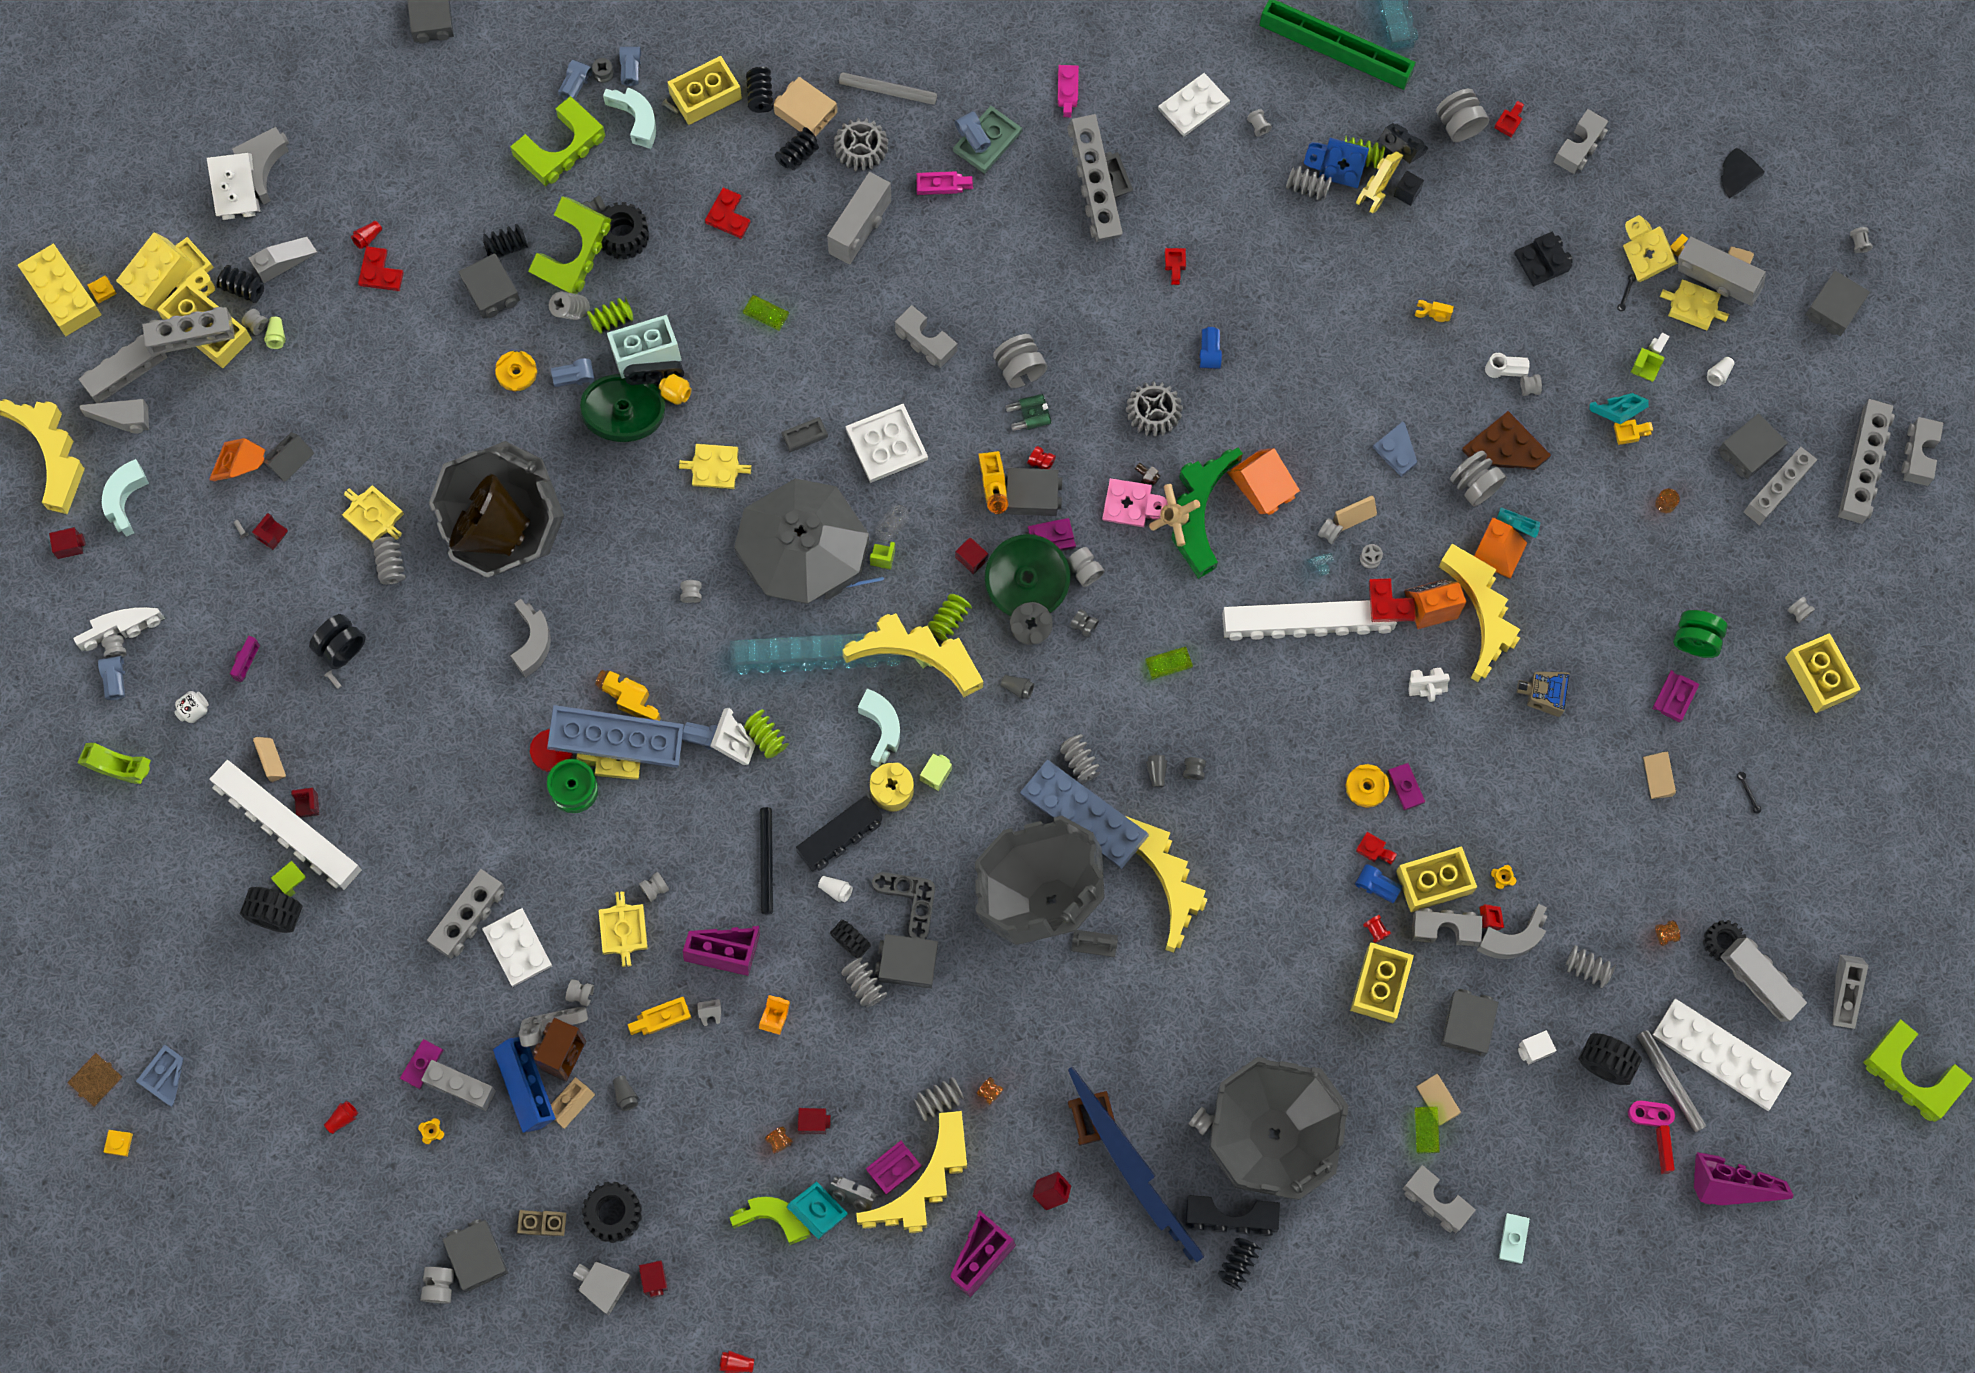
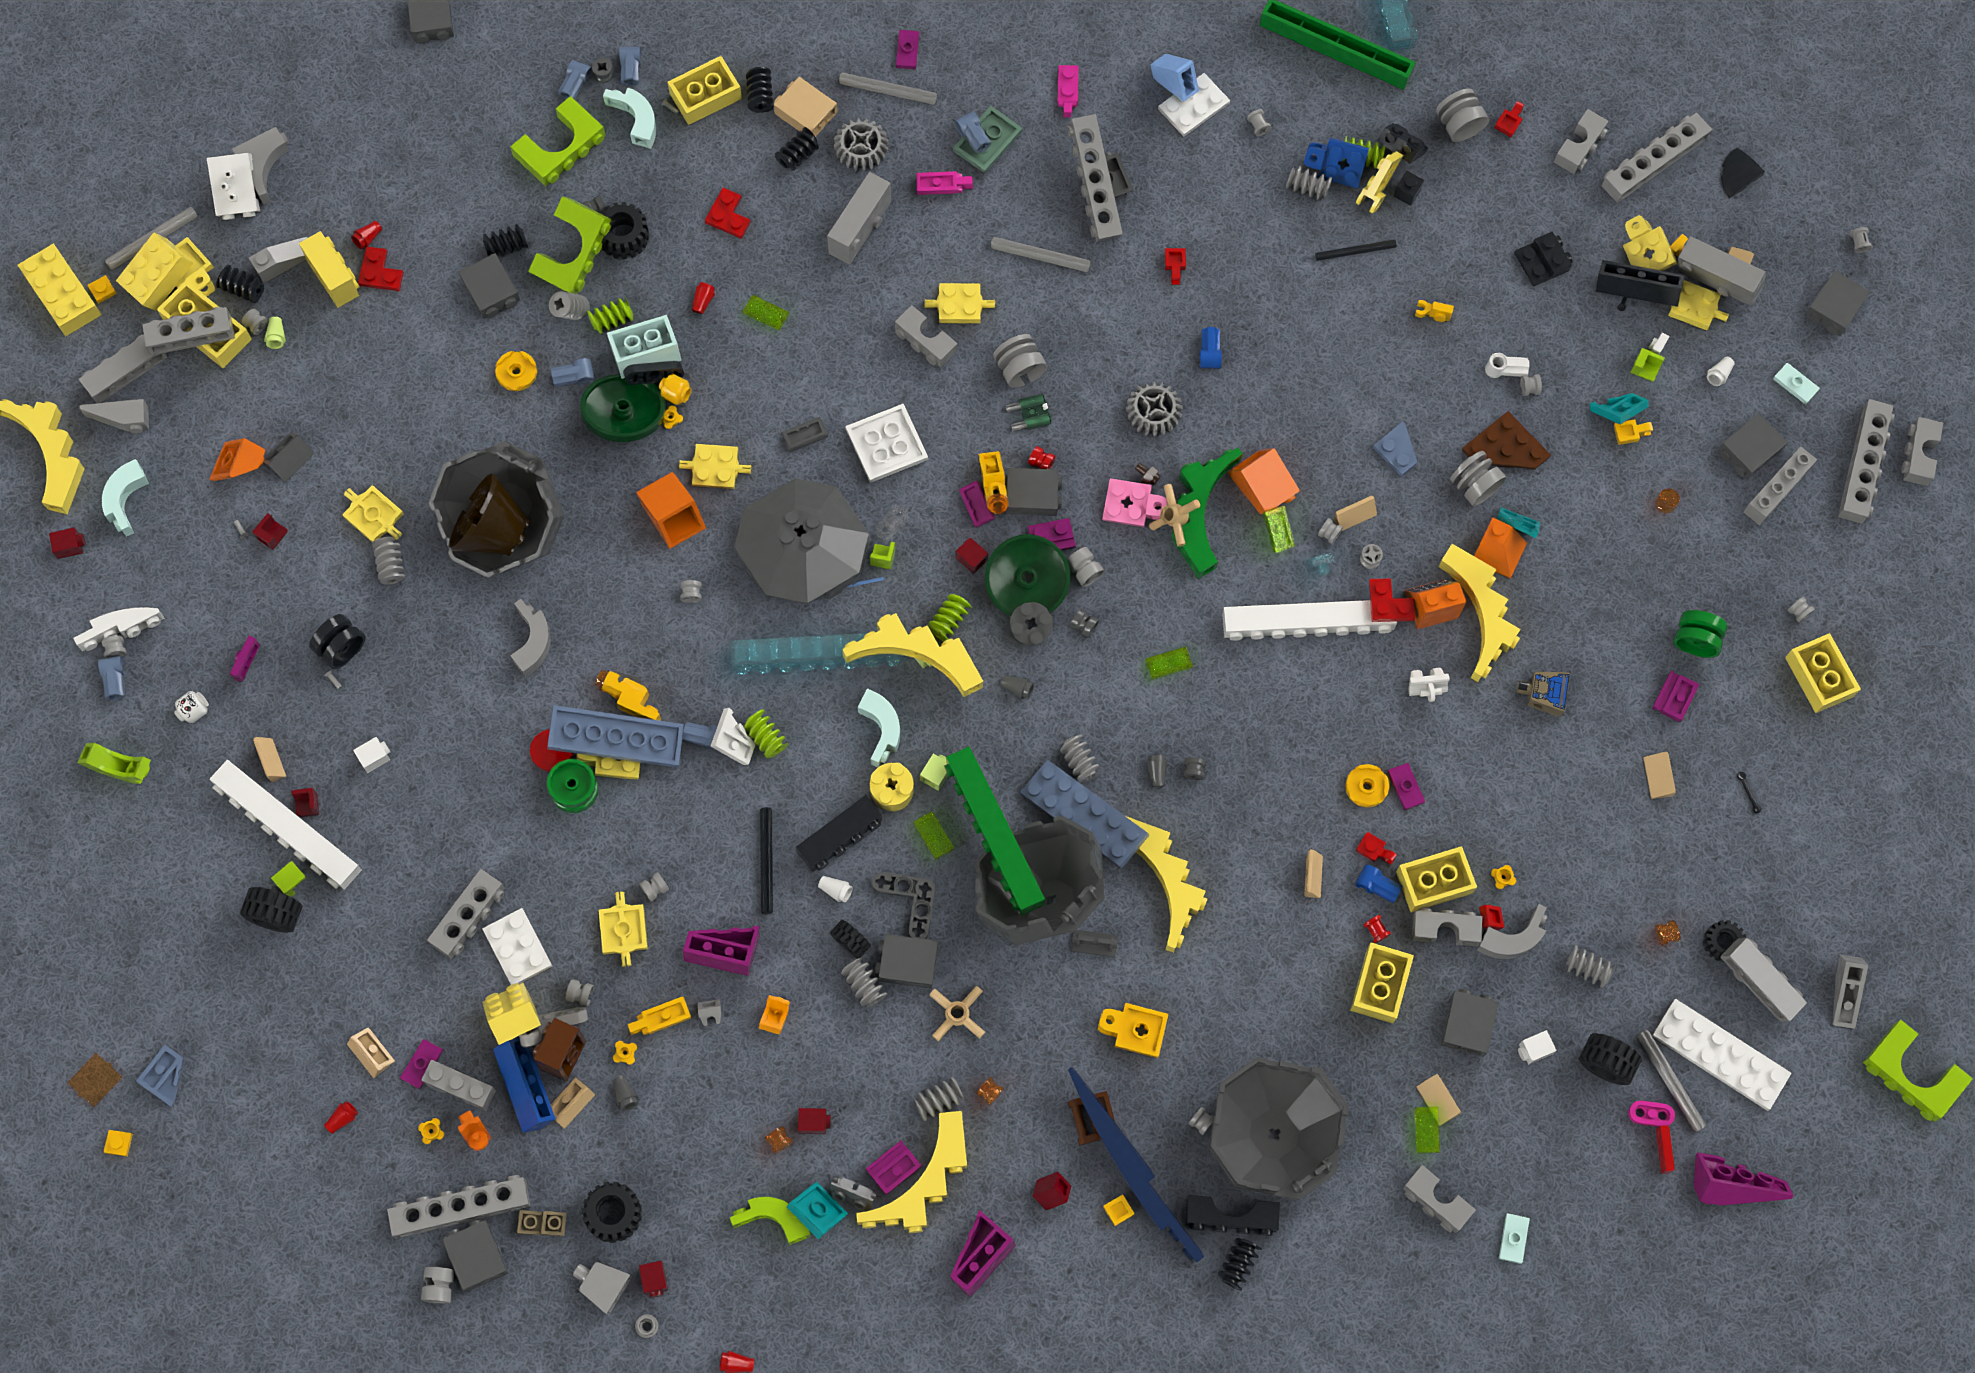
(163, 230): none -> light grey axle
(330, 268): none -> light yellow brick
(370, 1052): none -> tan slope
(372, 754): none -> white brick
(400, 1212): none -> light grey brick
(473, 1131): none -> orange hips
(510, 1013): none -> light yellow brick
(620, 1057): none -> yellow plate
(639, 1326): none -> light grey plate
(671, 509): none -> orange slope
(676, 418): none -> yellow plate
(703, 295): none -> red cone
(907, 49): none -> magenta plate
(933, 835): none -> clear neon green plate
(950, 1020): none -> tan bar
(959, 303): none -> light yellow plate
(976, 504): none -> magenta plate
(995, 831): none -> green brick
(1040, 254): none -> light grey axle
(1118, 1210): none -> yellow plate
(1124, 1027): none -> yellow plate
(1176, 75): none -> light blue slope
(1279, 529): none -> clear neon green plate
(1313, 874): none -> tan slope
(1355, 250): none -> black bar
(1640, 283): none -> black brick
(1692, 126): none -> light grey brick
(1796, 383): none -> light aqua plate

